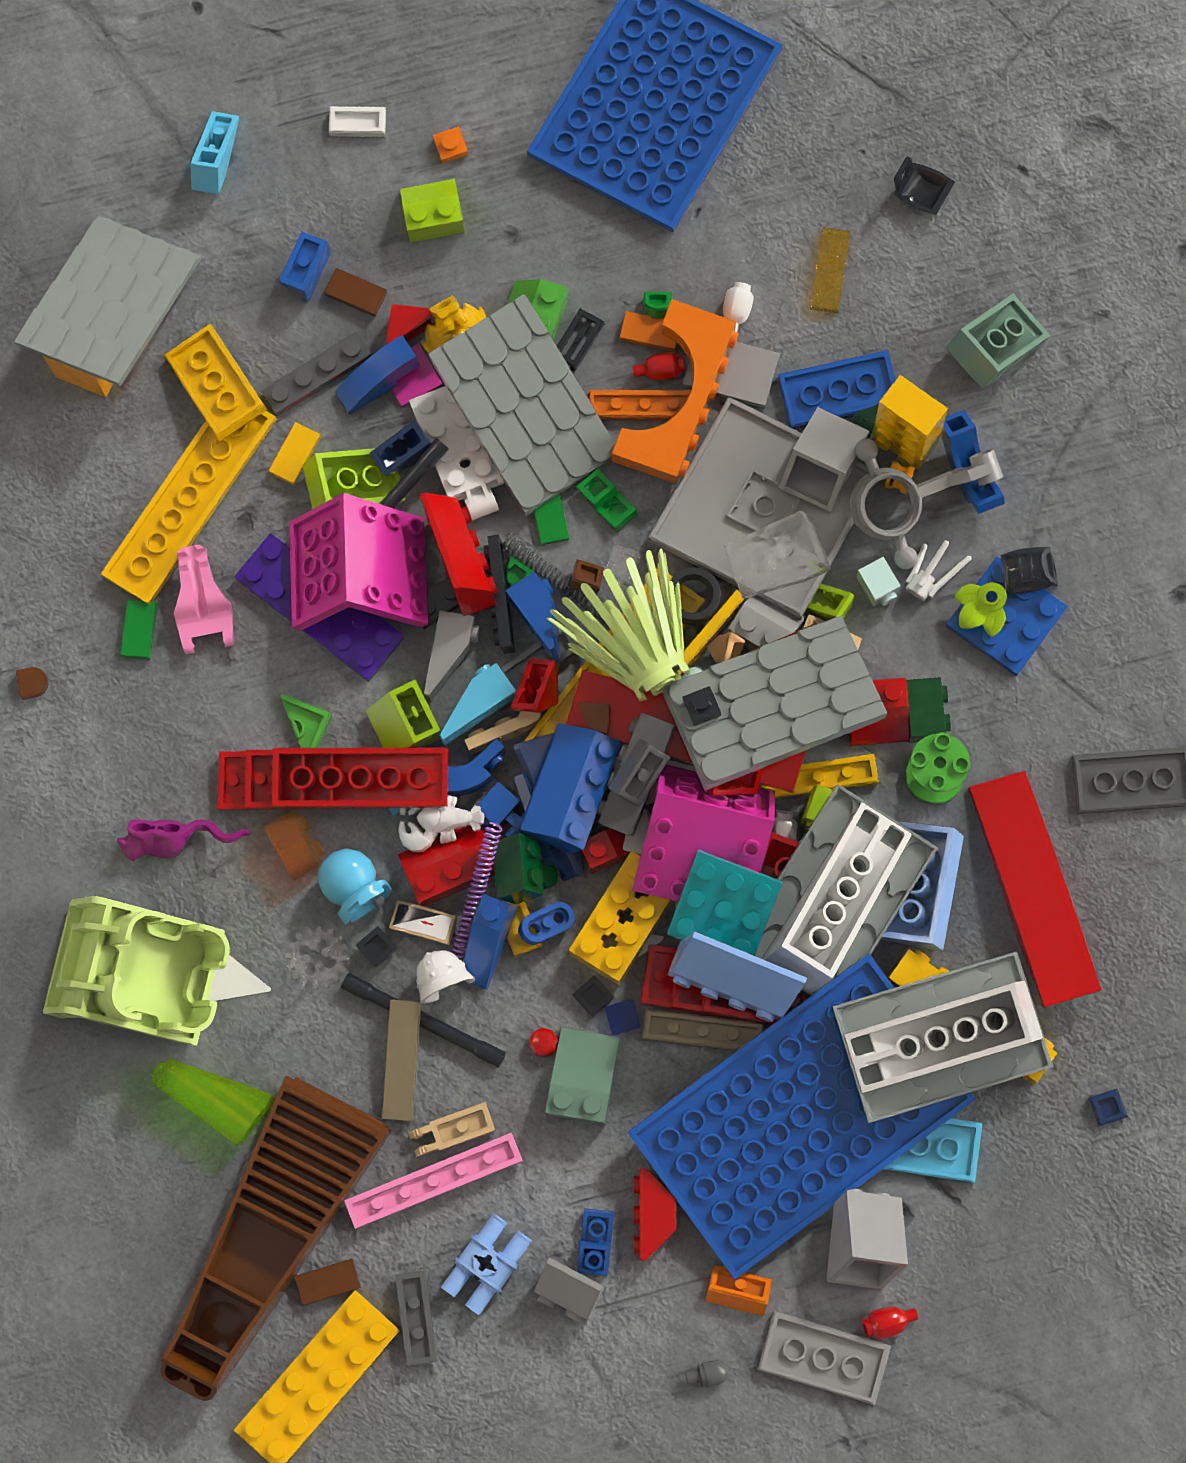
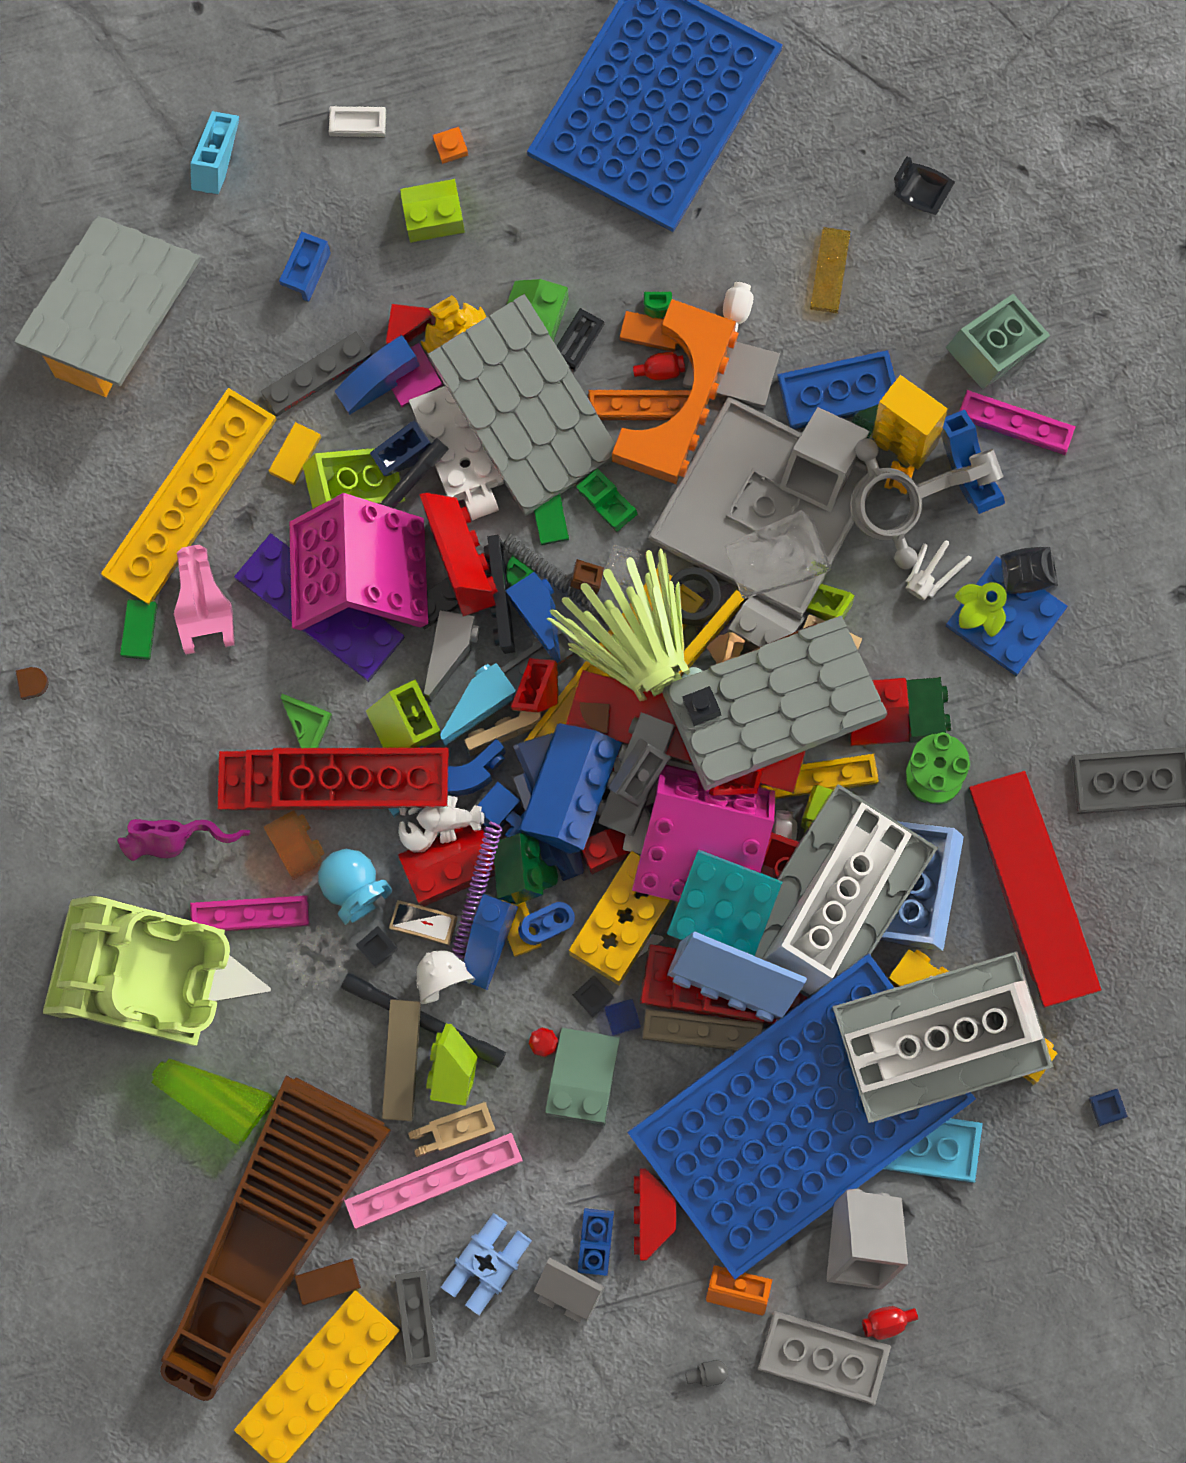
(215, 382): yellow tile -> none
(252, 913): none -> dark pink tile
(355, 292): reddish brown tile -> none
(452, 1068): none -> lime slope
(879, 582): light aqua brick -> none
(1018, 422): none -> dark pink tile

